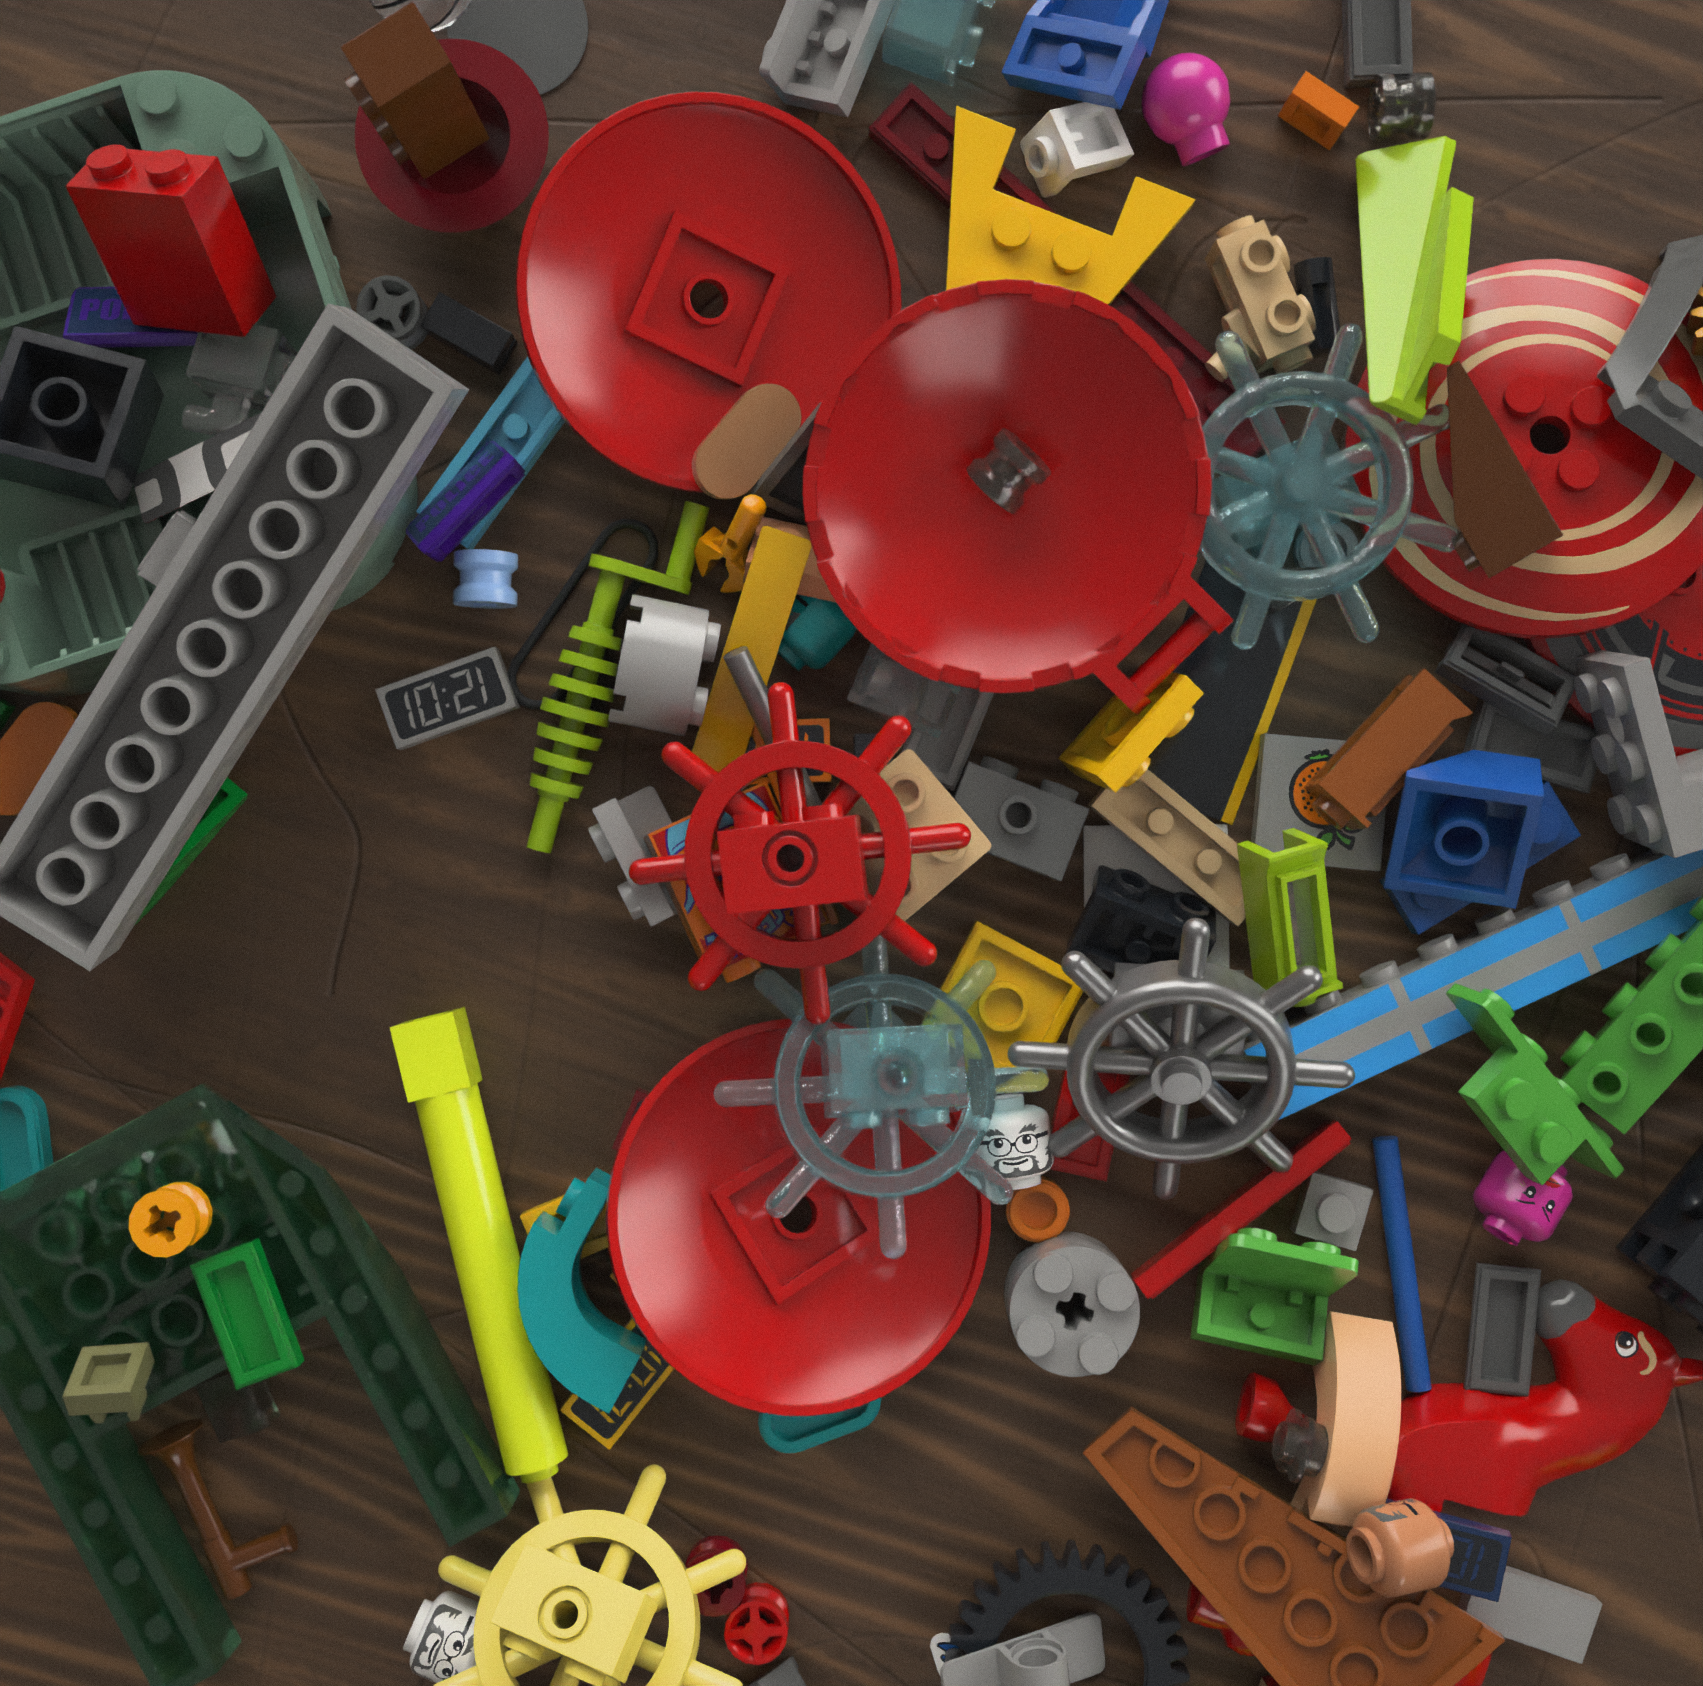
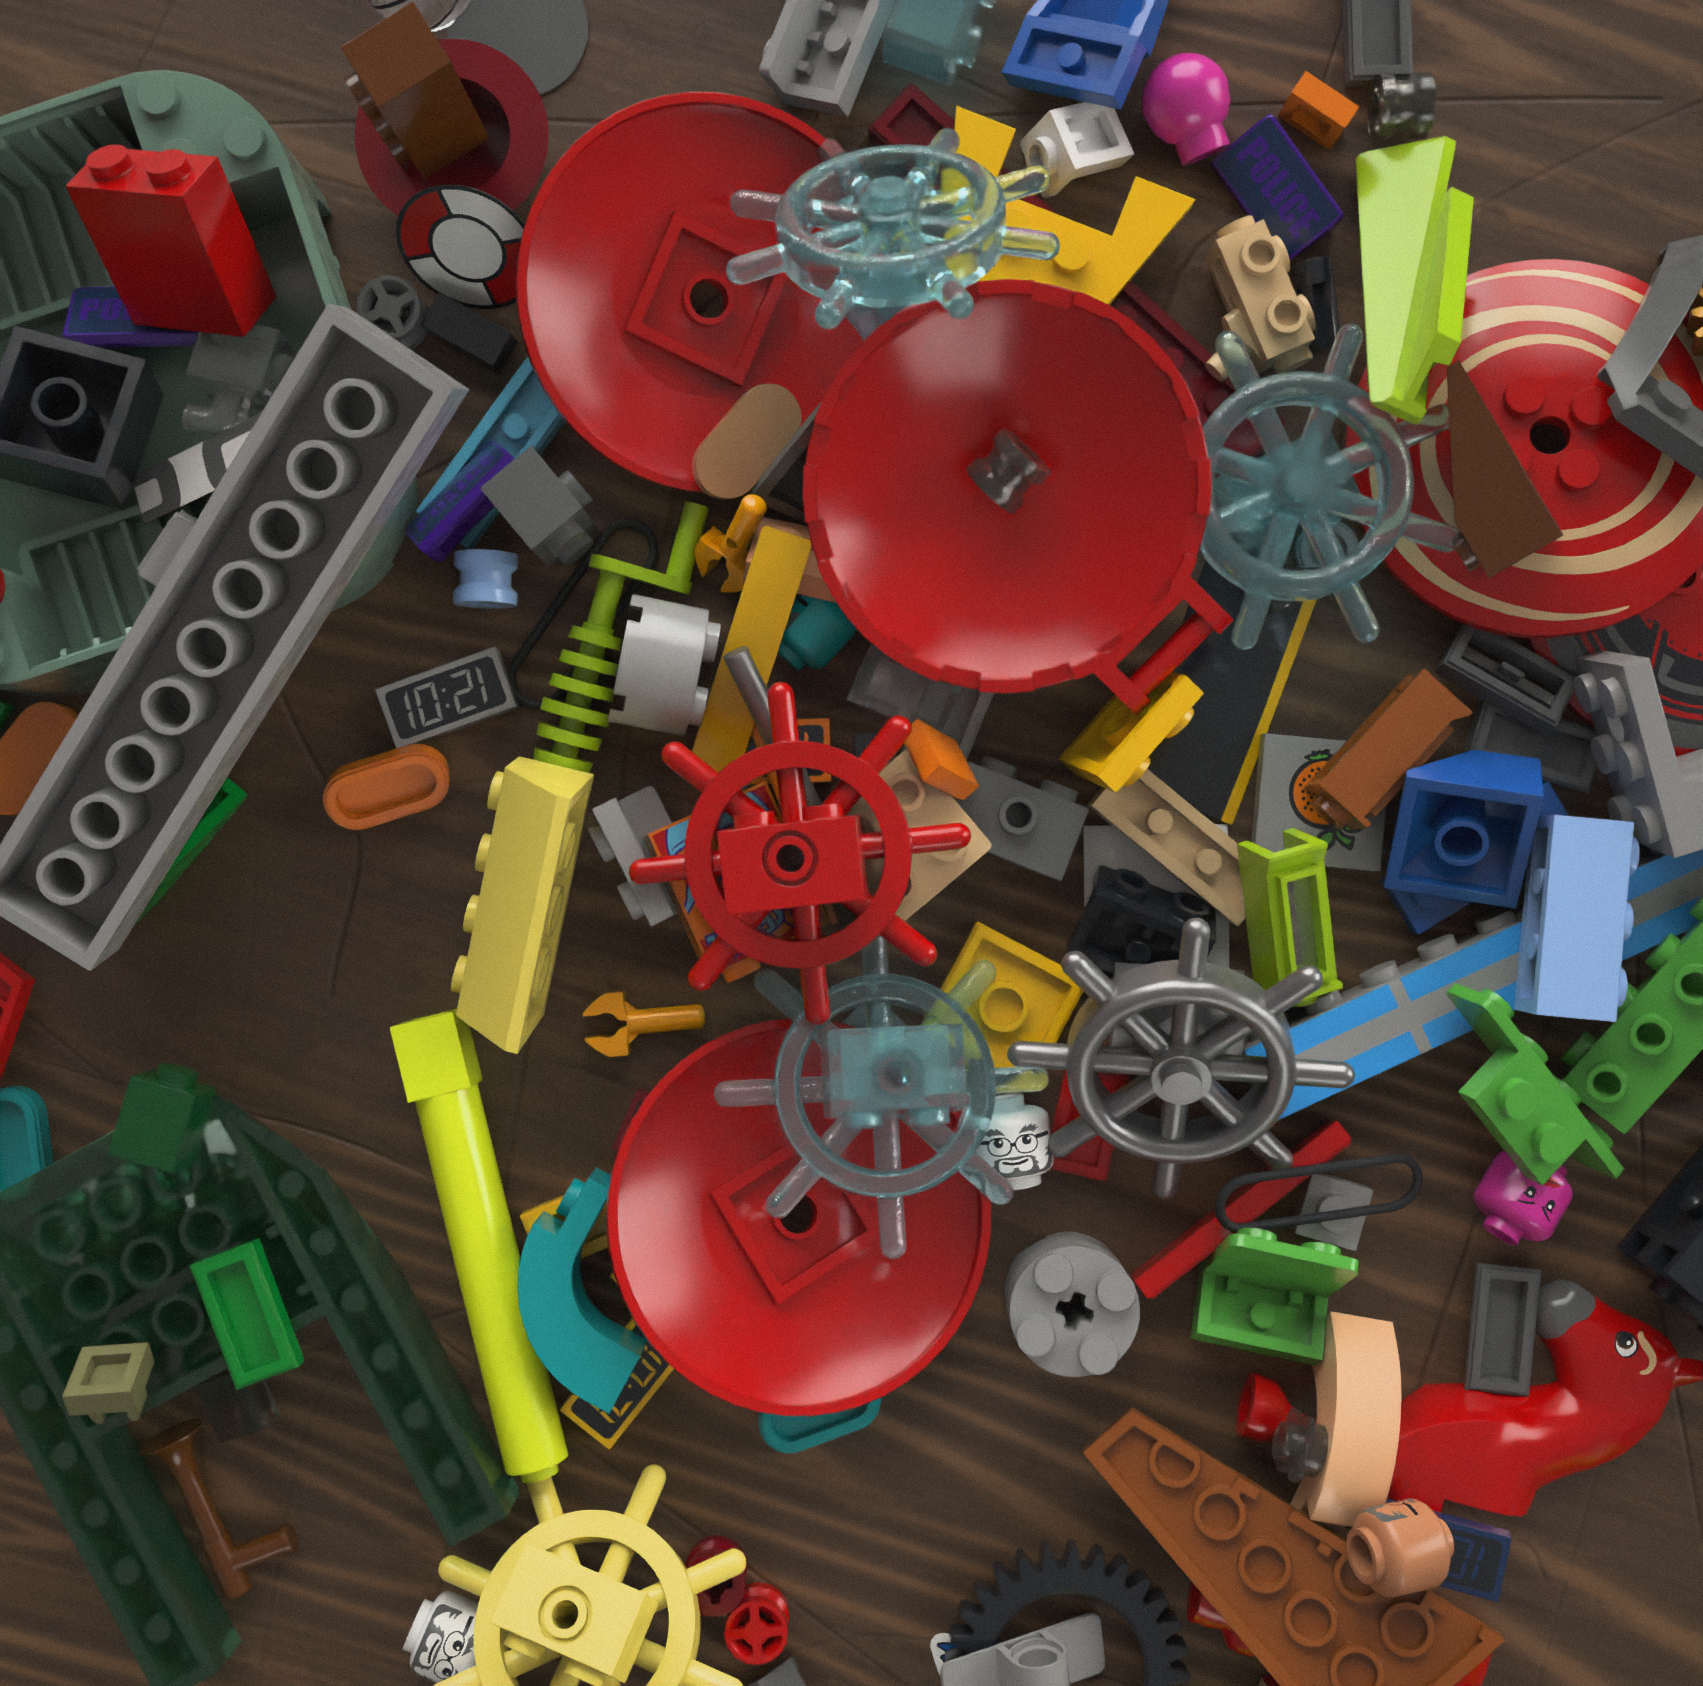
(163, 1118): none -> dark green brick
(186, 1212): light orange wheel -> none
(386, 786): none -> orange tile
(461, 244): none -> sticker
(521, 899): none -> light yellow slope
(543, 508): none -> dark grey brick
(639, 1021): none -> light orange bar
(877, 251): none -> clear light blue piece
(940, 761): none -> orange tile
(1038, 1211): orange tile -> none
(1277, 185): none -> slope
(1318, 1169): none -> black piece
(1401, 1263): blue bar -> none
(1539, 1614): light grey tile -> none
(1576, 918): none -> light blue brick

